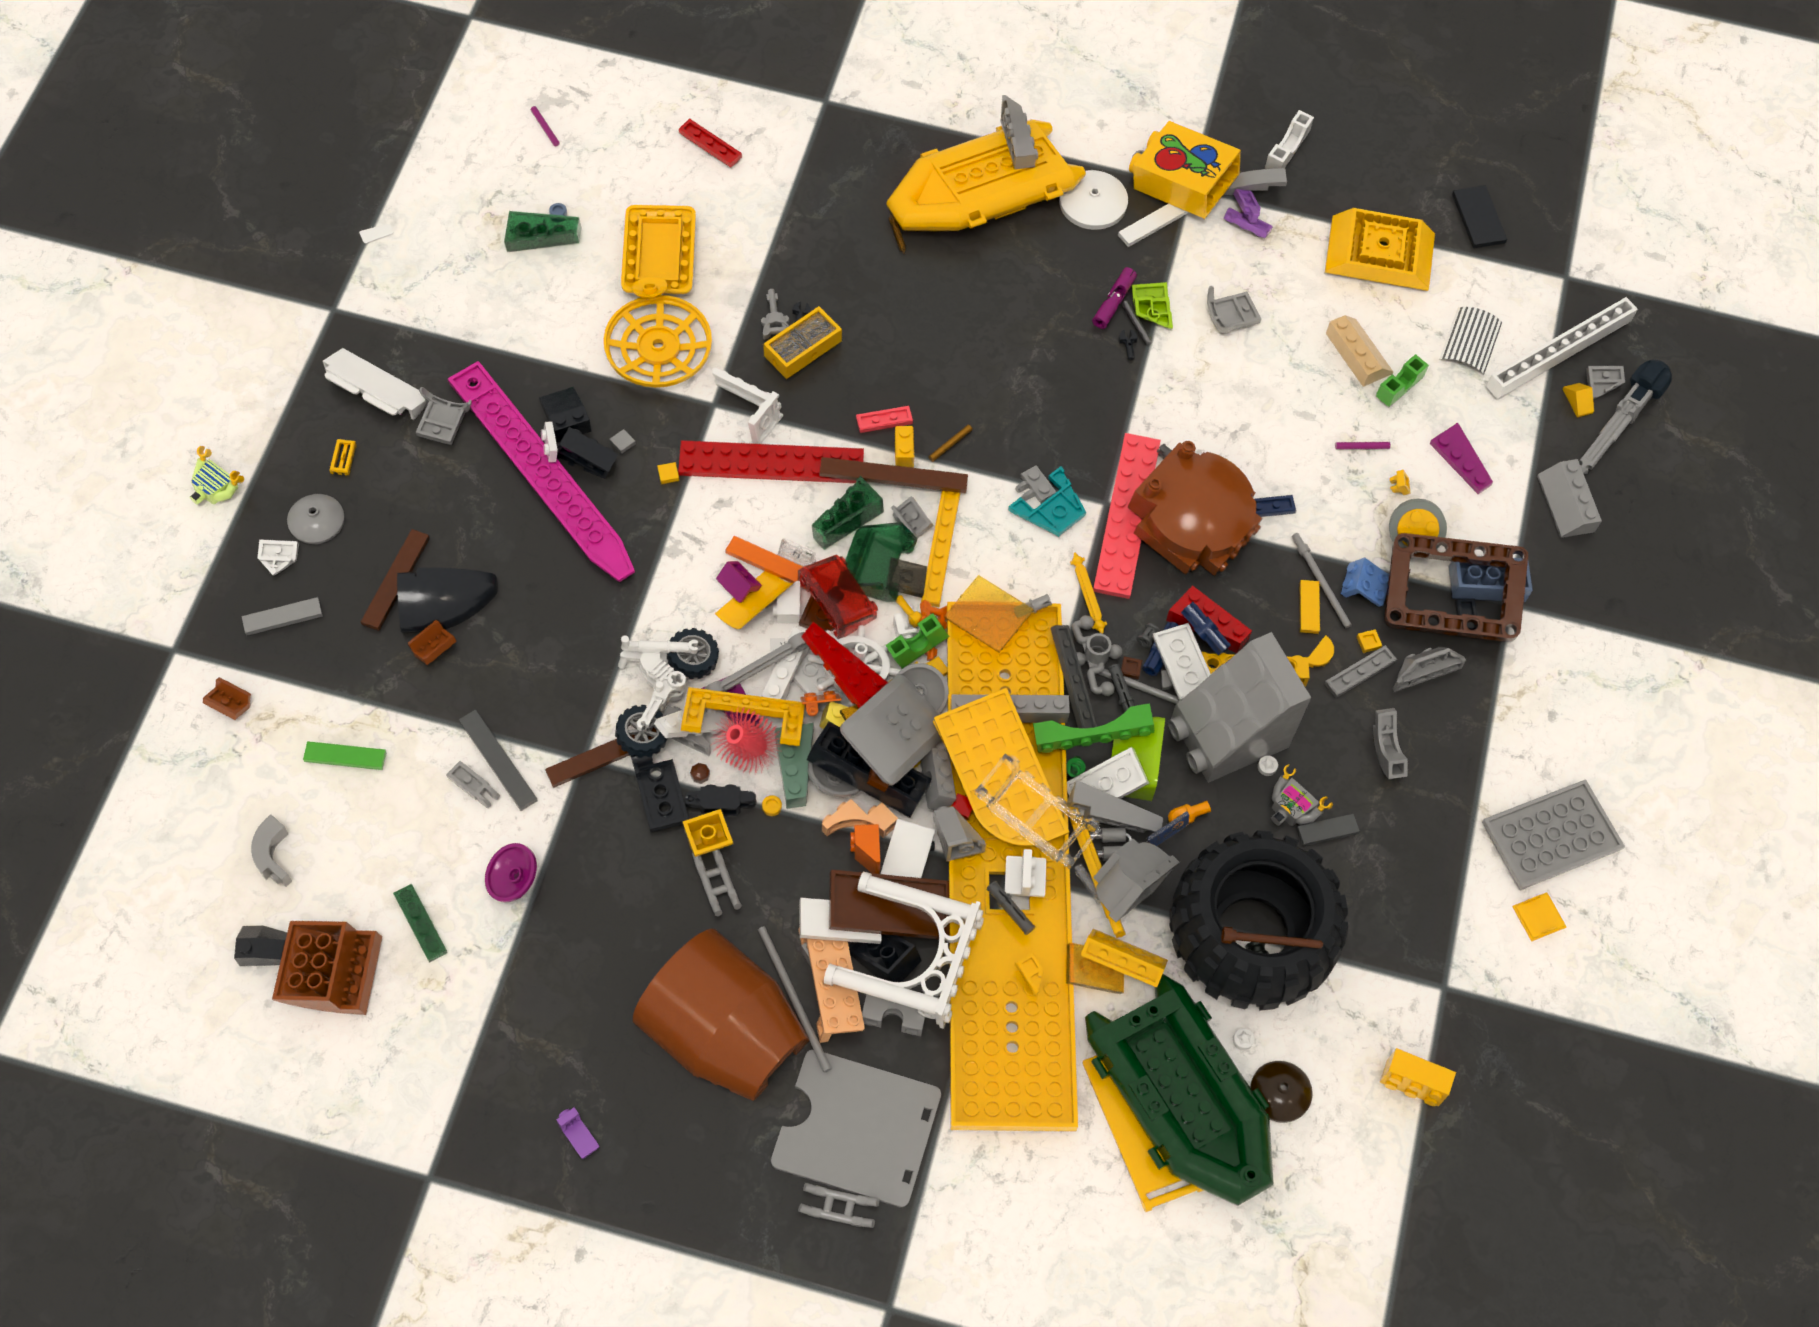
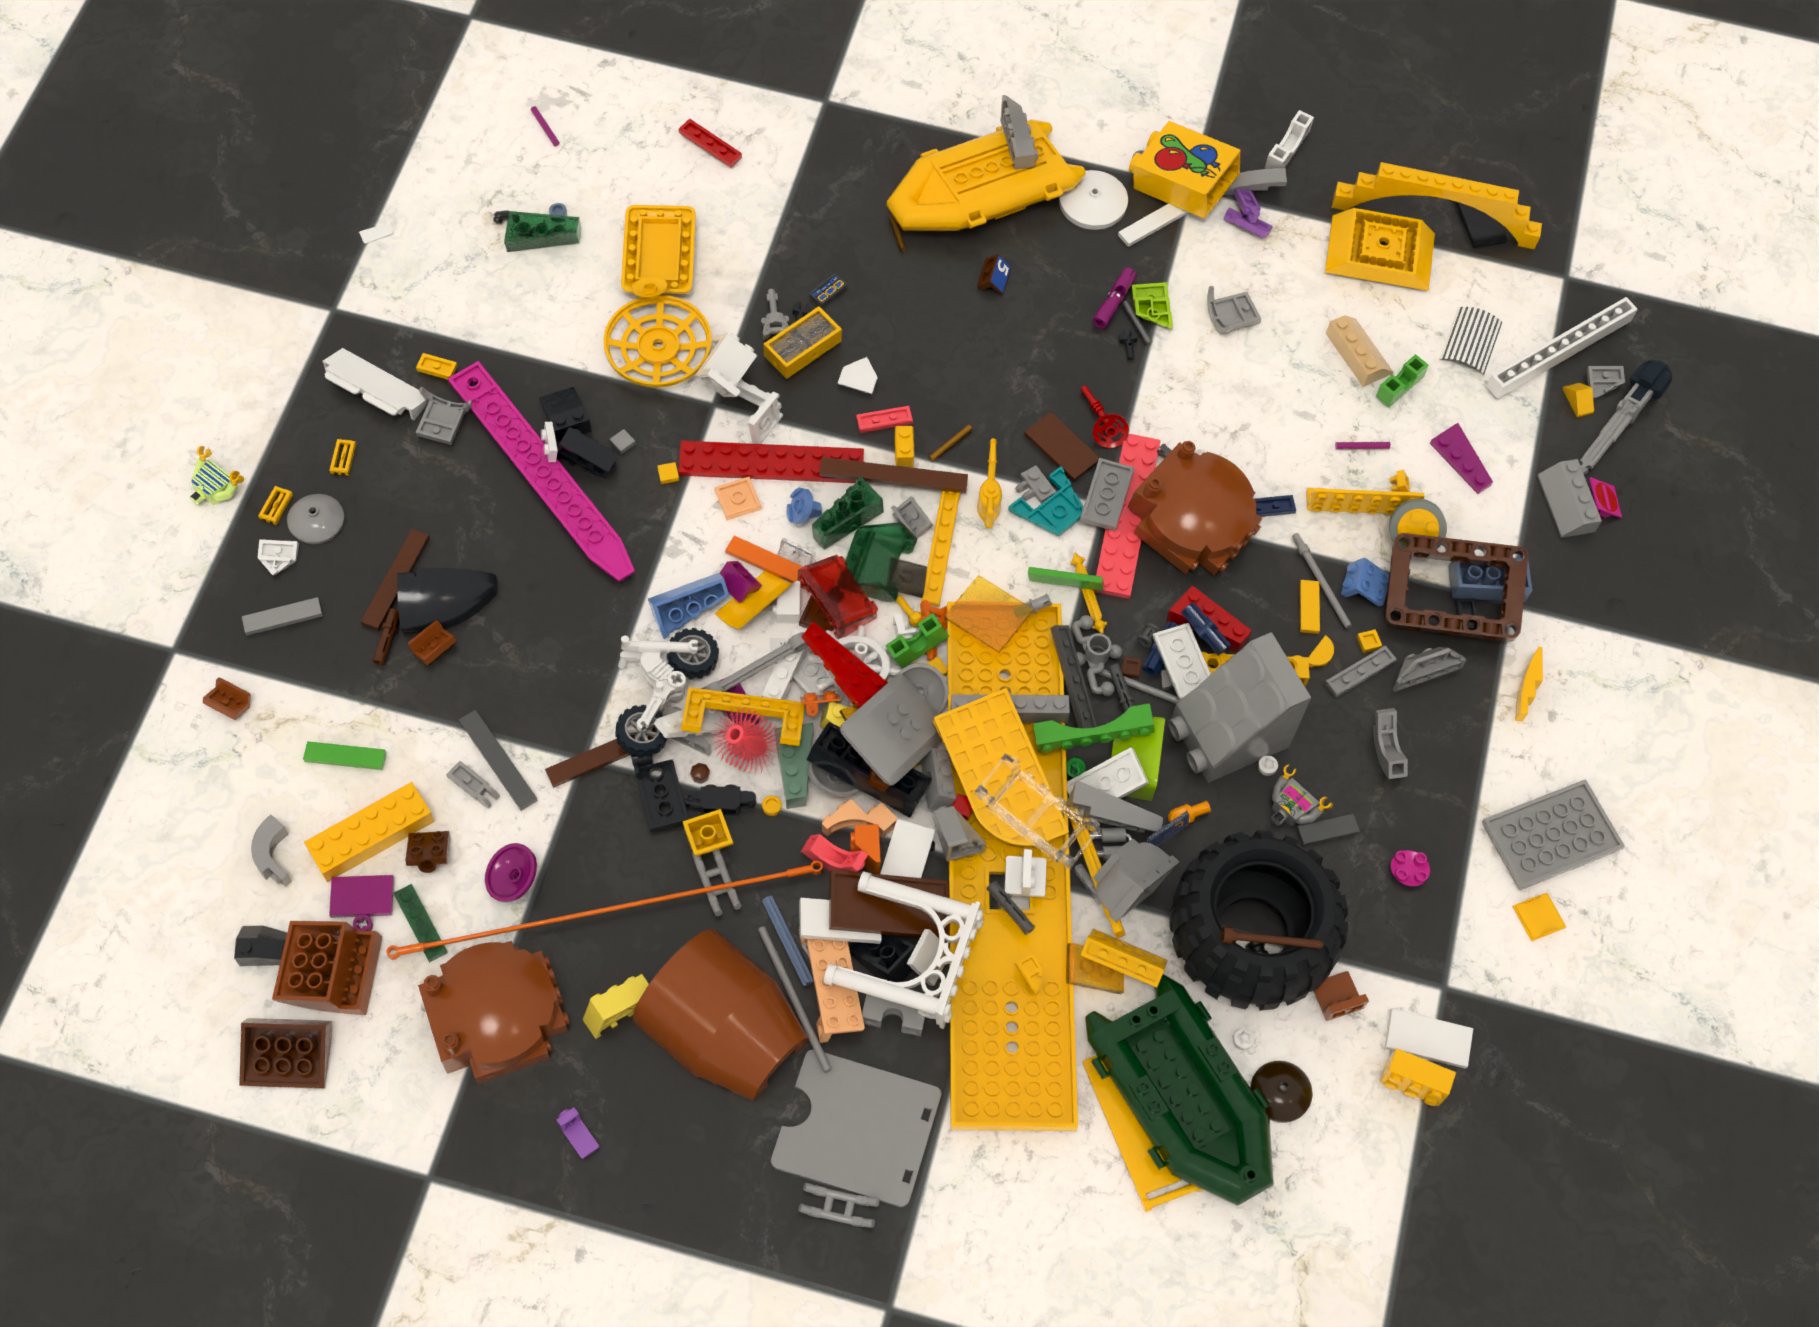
(279, 511): none -> yellow tile
(284, 1052): none -> reddish brown slope
(360, 919): none -> magenta bush
(361, 895): none -> magenta tile
(369, 831): none -> yellow brick
(388, 629): none -> reddish brown pin
(421, 946): none -> orange piece
(427, 850): none -> reddish brown plate
(436, 366): none -> yellow plate
(493, 1009): none -> dark orange windscreen
(499, 215): none -> black arm
(614, 1004): none -> light yellow wedge
(686, 602): none -> medium blue wedge
(726, 364): none -> white bracket
(737, 498): none -> light nougat tile
(787, 941): none -> sand blue axle
(802, 507): none -> medium blue tile
(828, 290): none -> tile
(832, 857): none -> coral arch
(859, 376): none -> white slope
(925, 954): none -> white tile
(990, 492): none -> yellow piece
(994, 274): none -> panel
(1062, 446): none -> reddish brown tile
(1066, 578): none -> bright green tile
(1107, 494): none -> light grey tile
(1108, 425): none -> red dish
(1339, 996): none -> dark orange bracket
(1356, 500): none -> yellow bracket
(1398, 180): none -> yellow arch
(1410, 868): none -> dark pink dish
(1429, 1038): none -> white tile
(1531, 680): none -> yellow slope
(1605, 498): none -> piece

